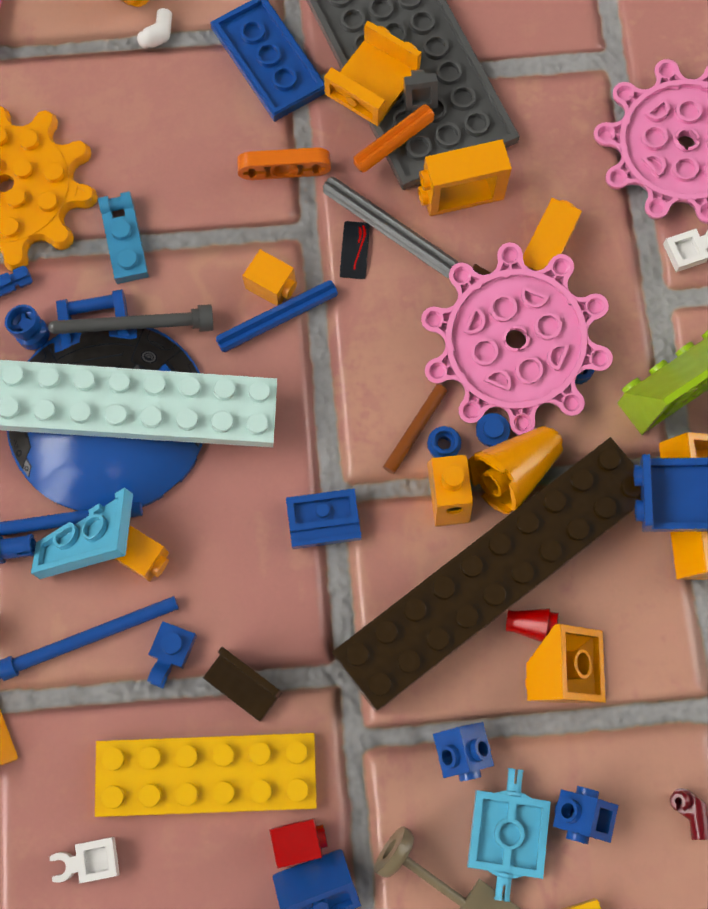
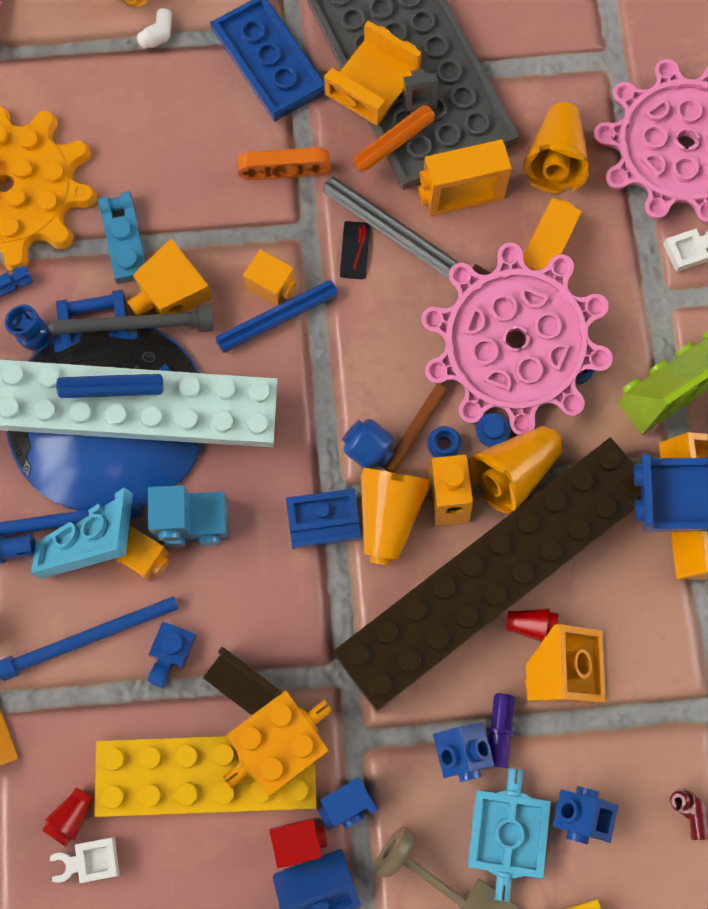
(67, 818): none -> red cone
(109, 385): none -> blue axle
(168, 283): none -> light orange torso
(187, 517): none -> dark azure brick
(277, 744): none -> light orange plate
(346, 805): none -> blue brick
(368, 444): none -> blue head
(389, 512): none -> light orange cone
(501, 728): none -> dark purple axle
(558, 152): none -> light orange cone

